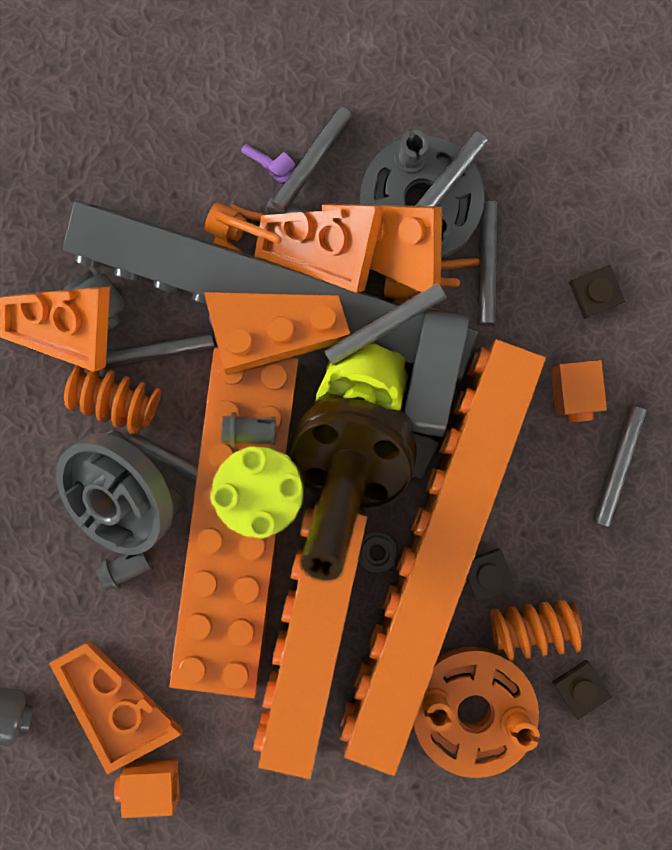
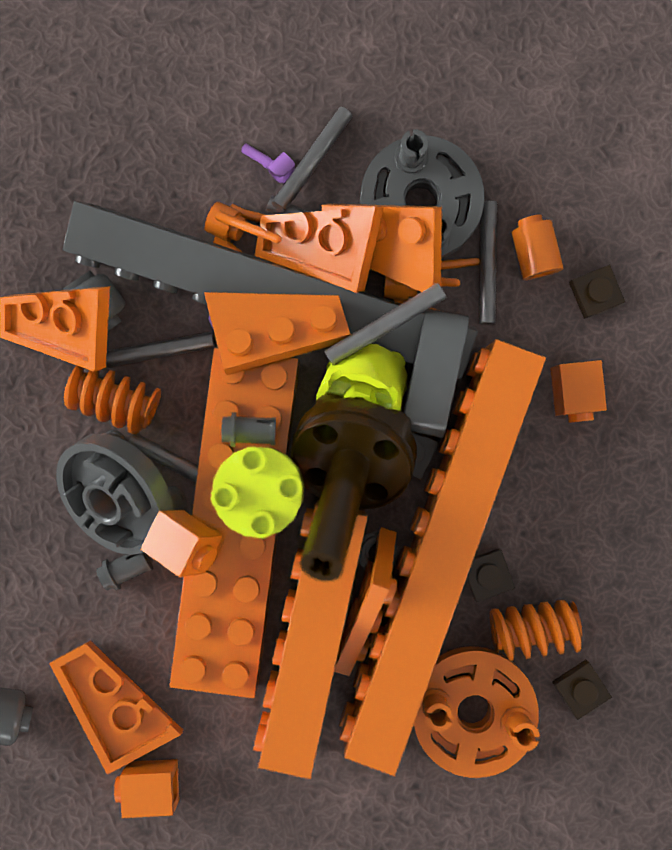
(181, 543): none -> brick
(366, 610): none -> orange wing
(454, 170): flat silver bar -> none
(536, 247): none -> orange brick
(620, 466): flat silver bar -> none

